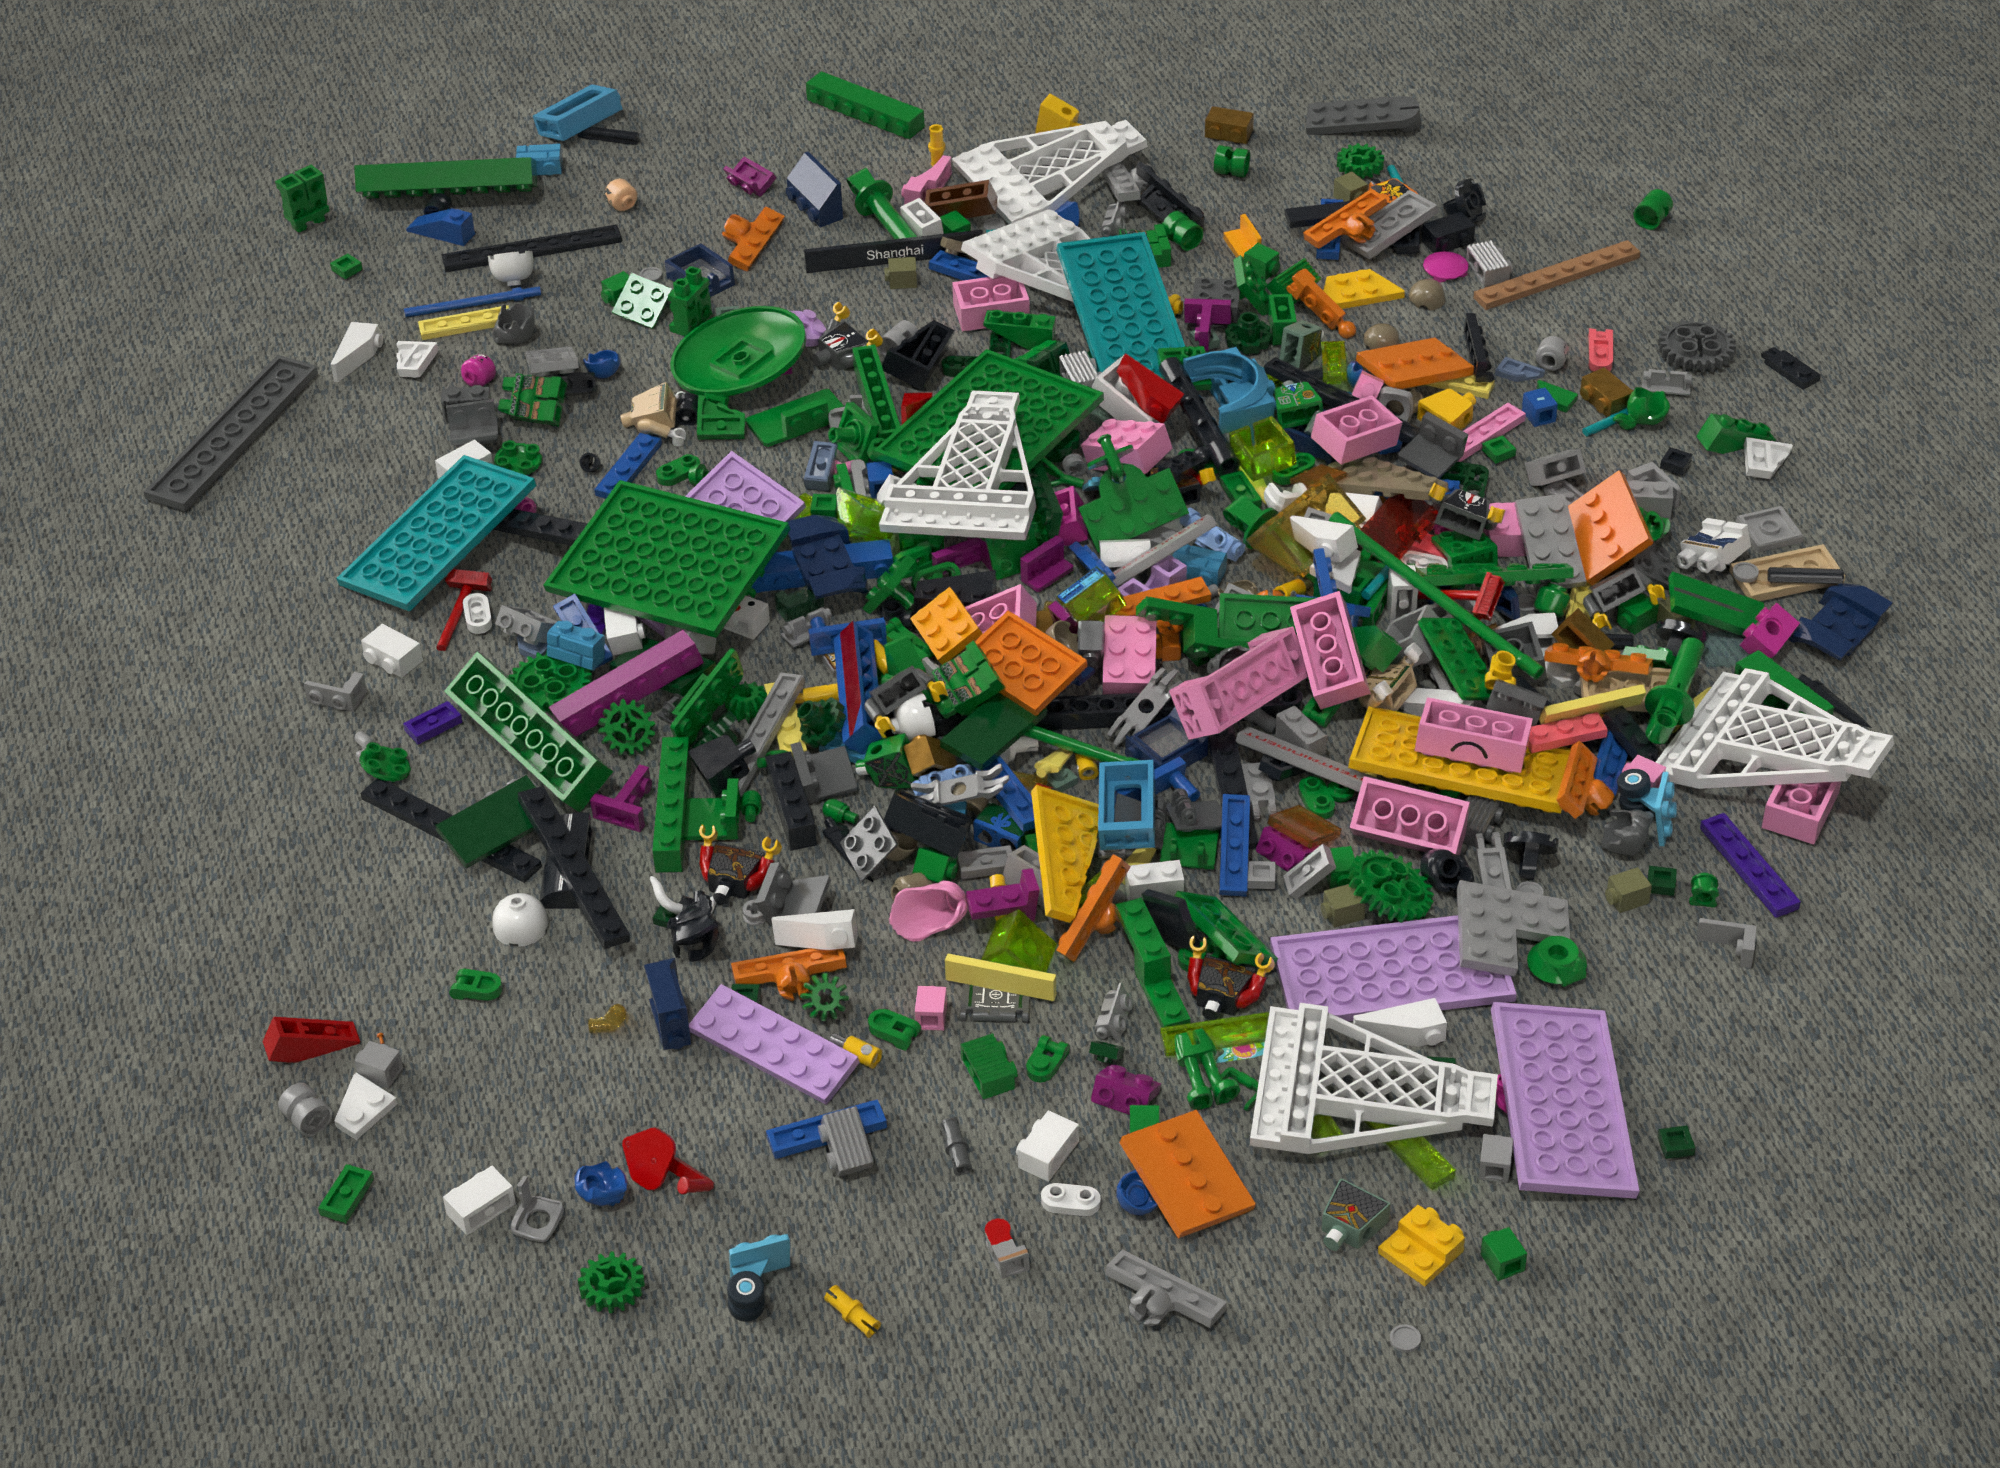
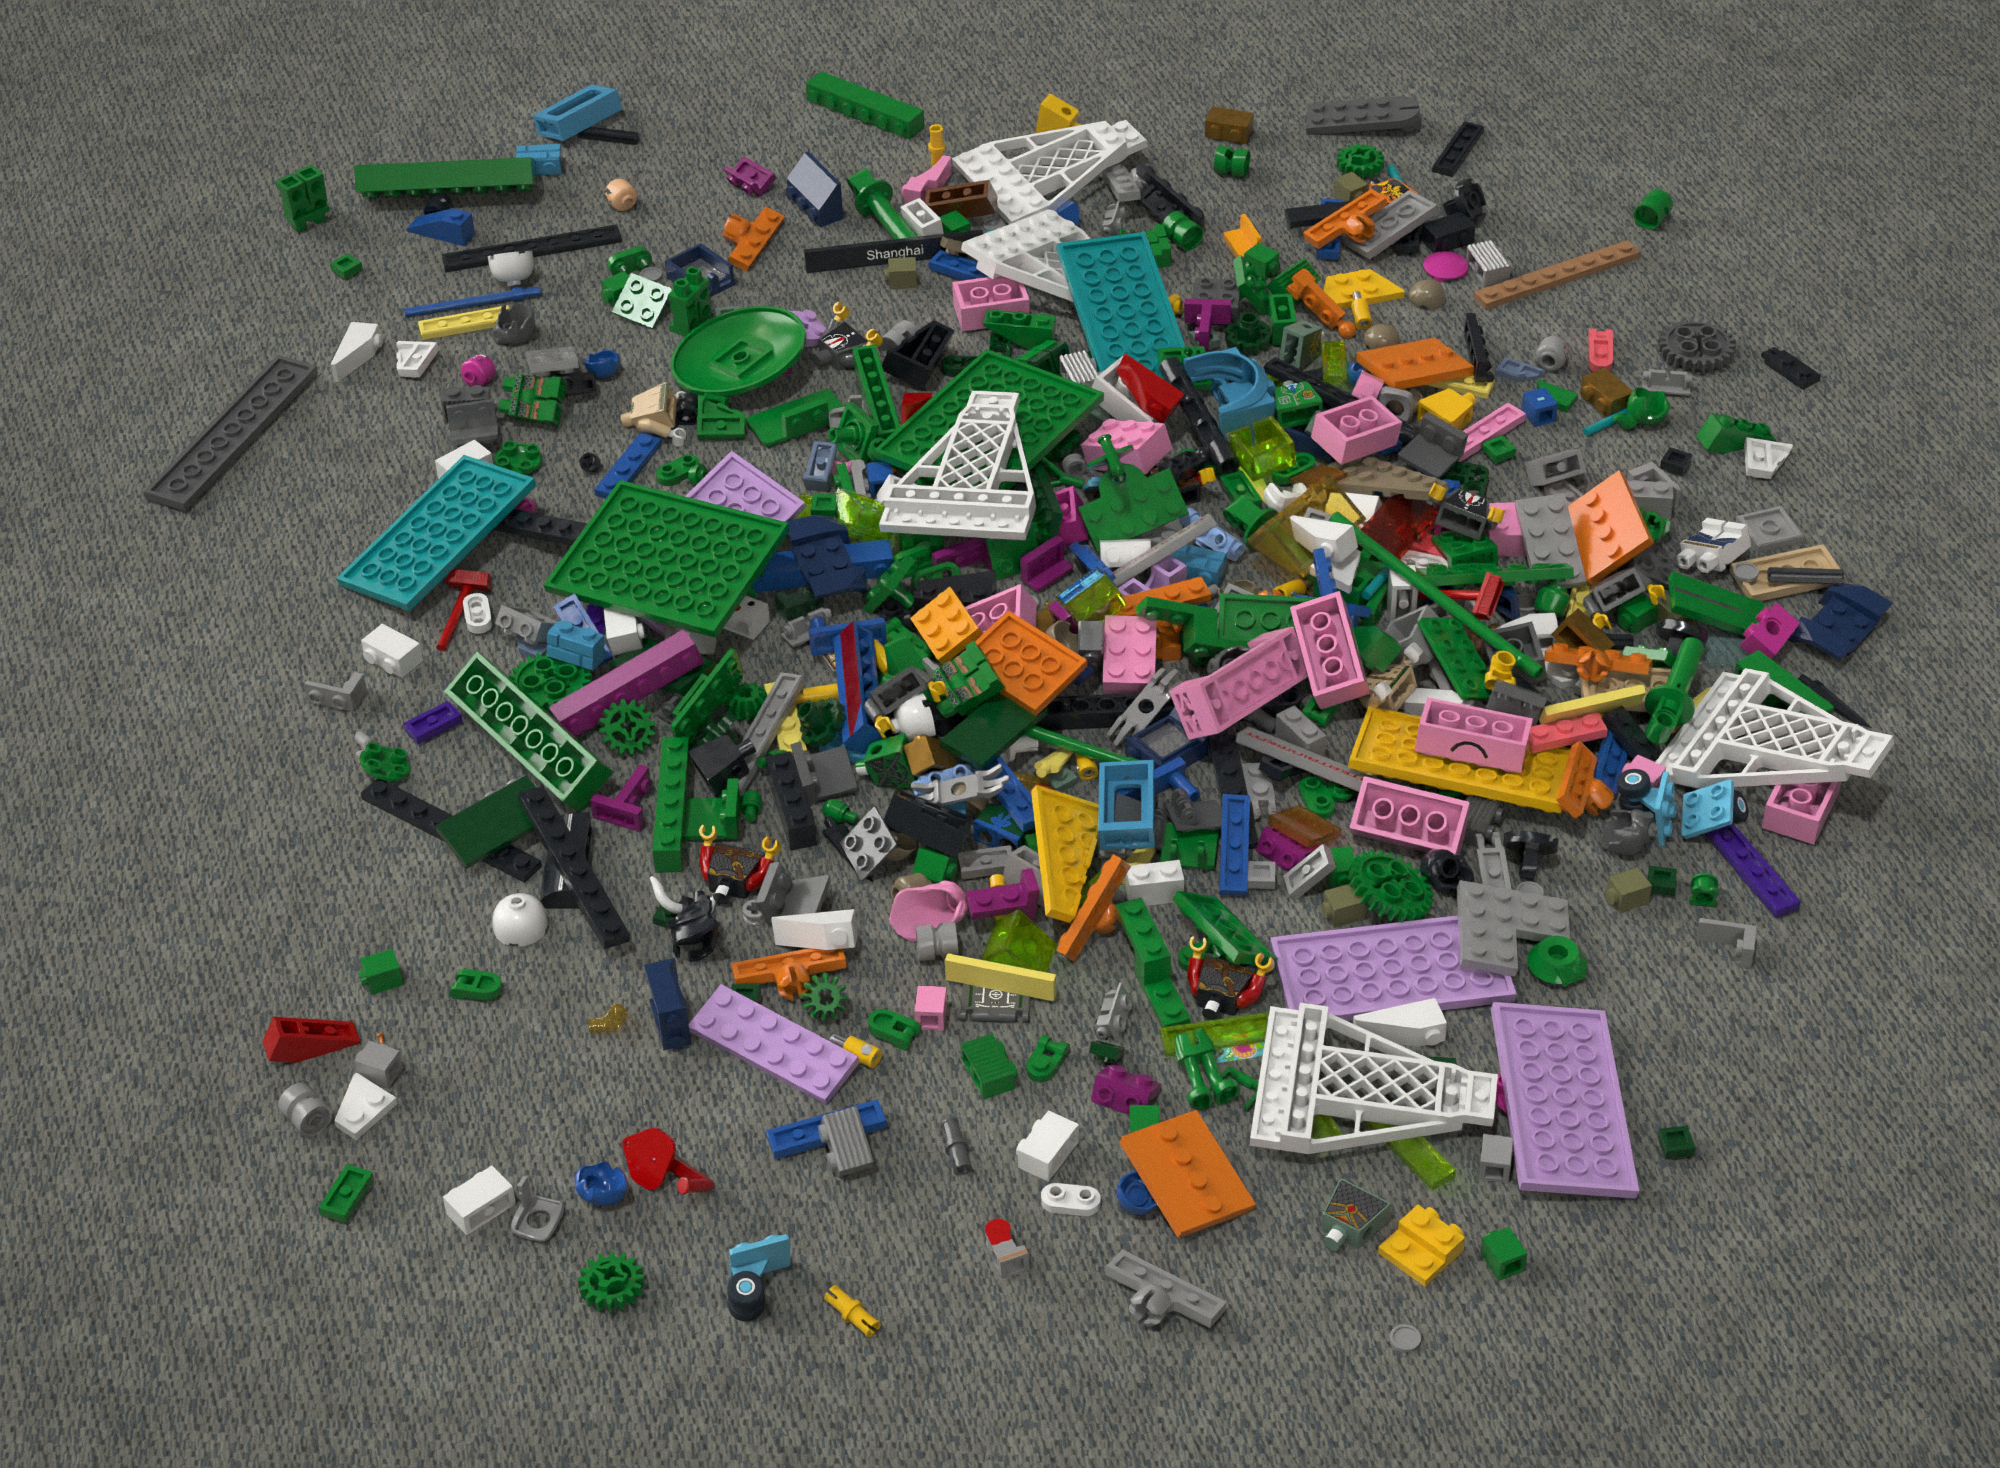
(380, 972): none -> green brick
(630, 260): none -> green plate
(936, 941): none -> light grey wheel
(1171, 918): black tile -> none
(1361, 312): none -> yellow piece
(1458, 149): none -> black tile
(1712, 808): none -> medium azure plate

